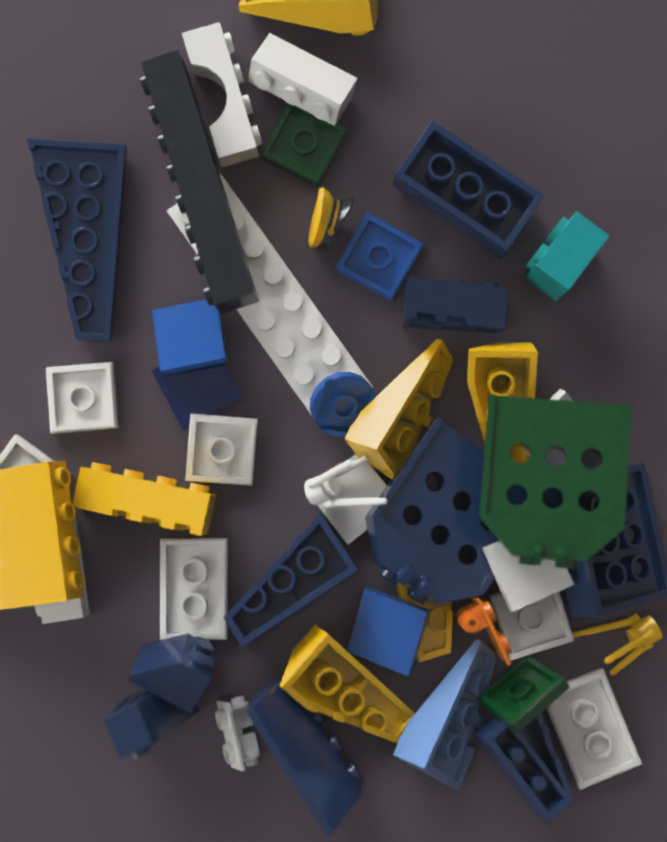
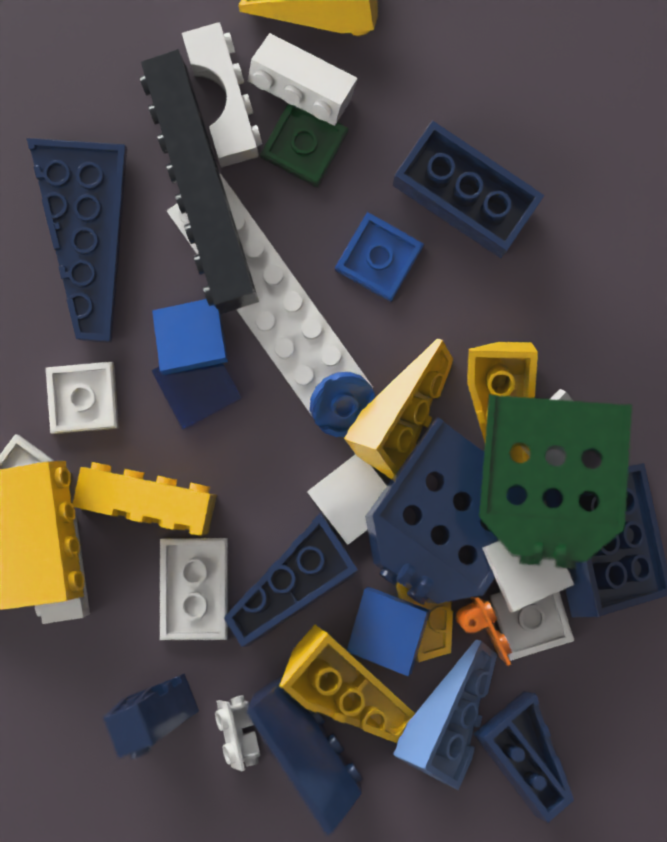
(175, 669): dark blue slope -> none
(221, 449): white tile -> none
(325, 487): white plant -> none
(327, 218): piece -> none
(454, 306): dark blue wedge -> none
(523, 693): dark green tile -> none
(570, 251): teal brick -> none
(592, 730): white tile -> none
(642, 636): yellow plant -> none

